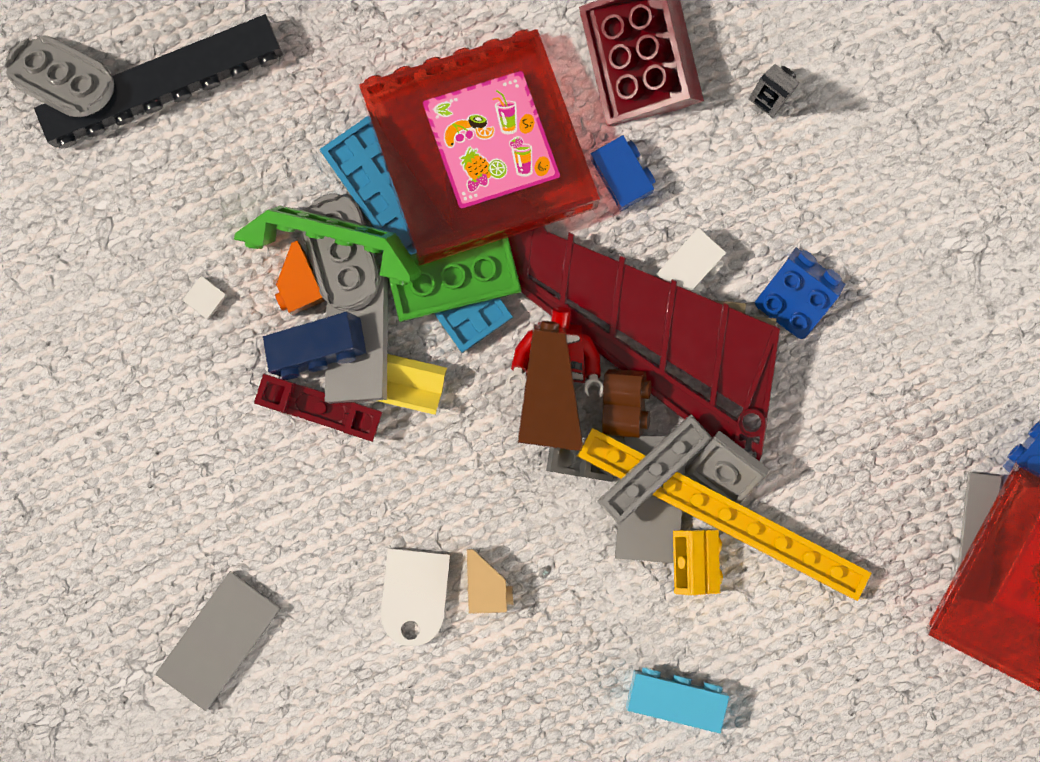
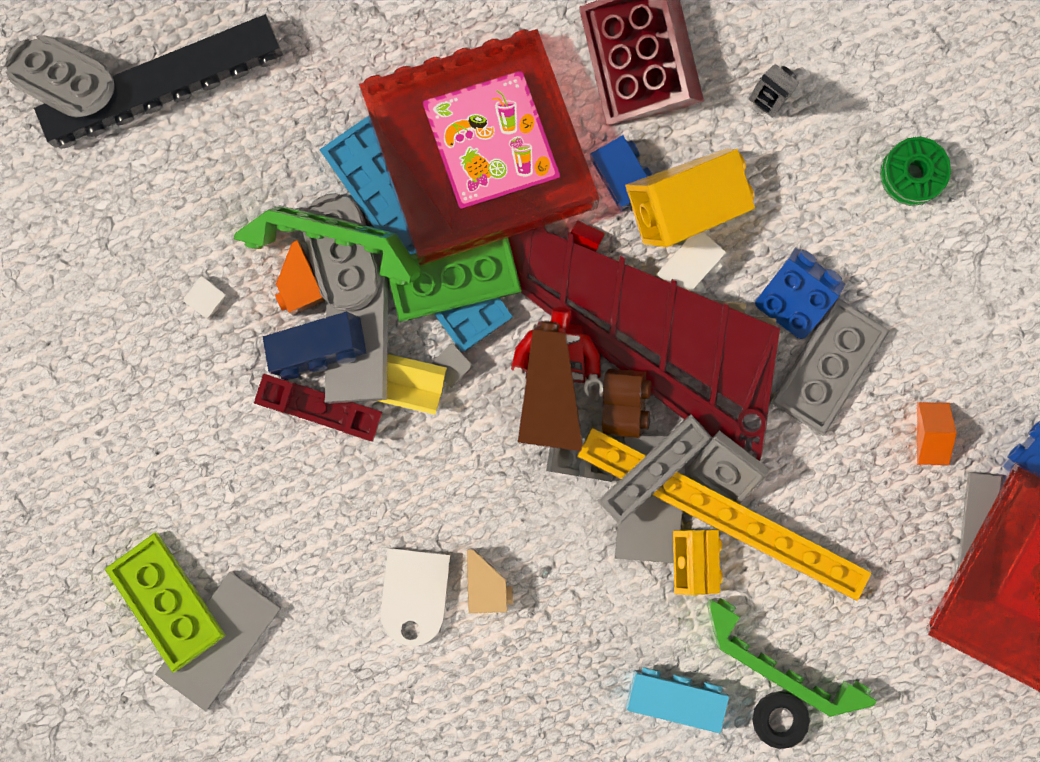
(165, 602): none -> lime tile
(455, 362): none -> light grey slope
(587, 236): none -> red slope
(691, 198): none -> yellow slope
(800, 720): none -> black tyre
(829, 366): none -> light grey tile
(847, 699): none -> bright green slope
(933, 165): none -> green wheel
(935, 433): none -> orange slope

